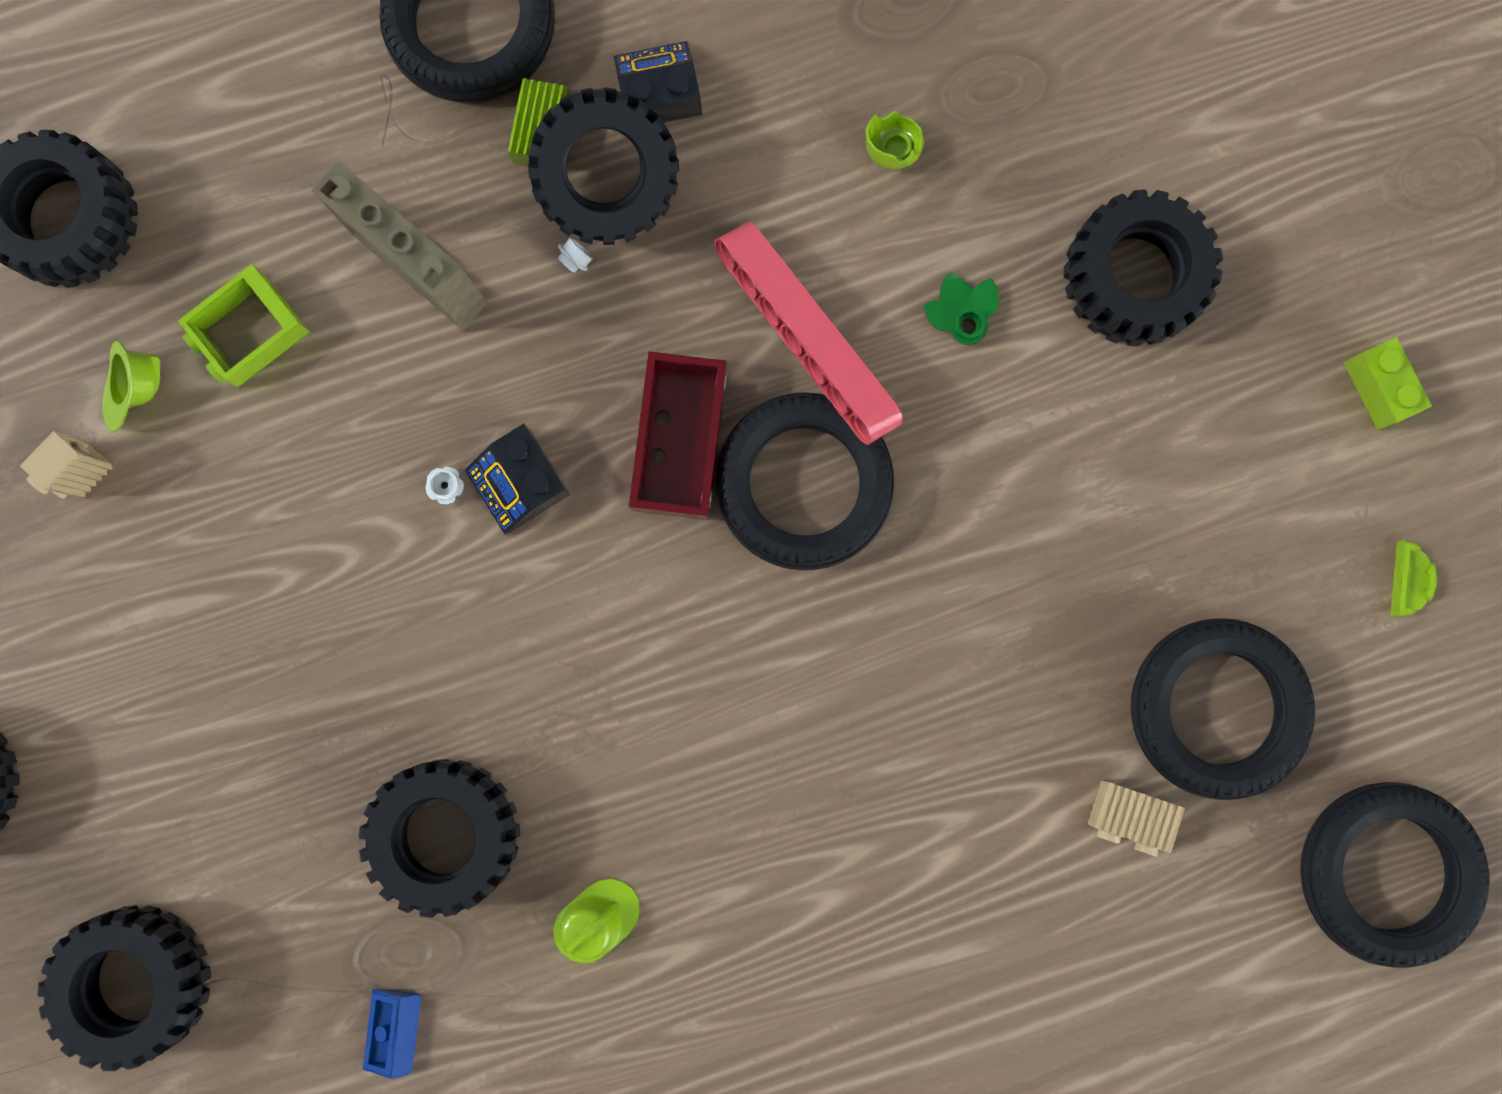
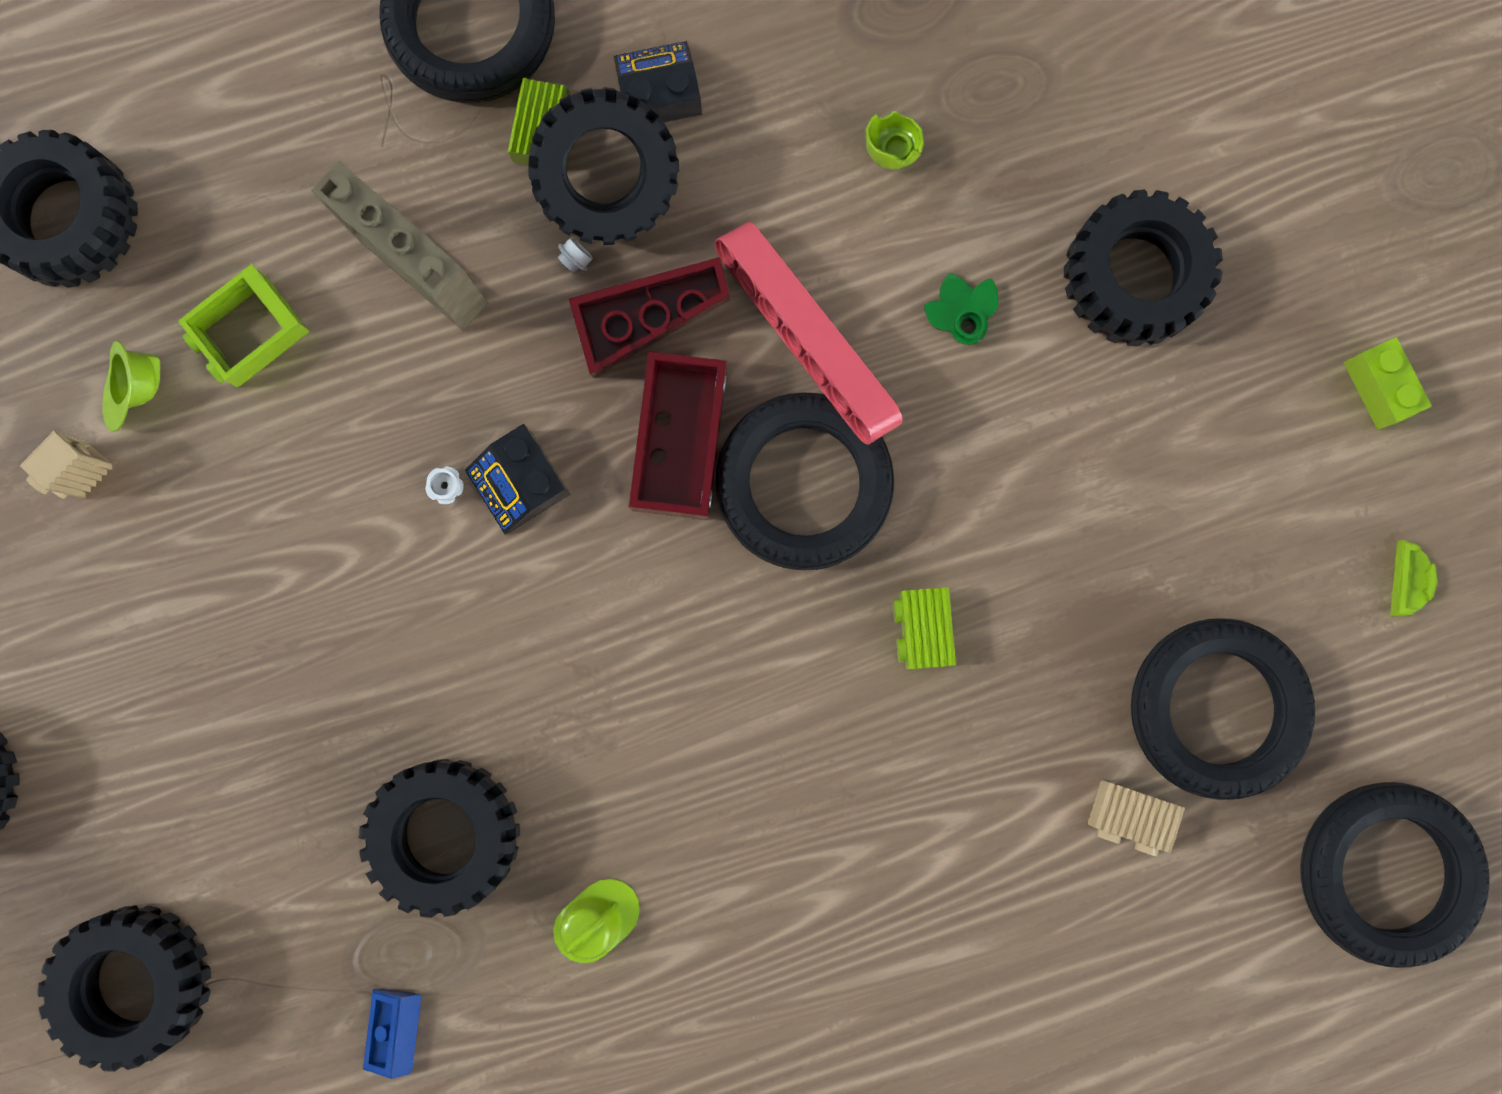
(643, 311): none -> dark red wedge
(925, 628): none -> lime brick

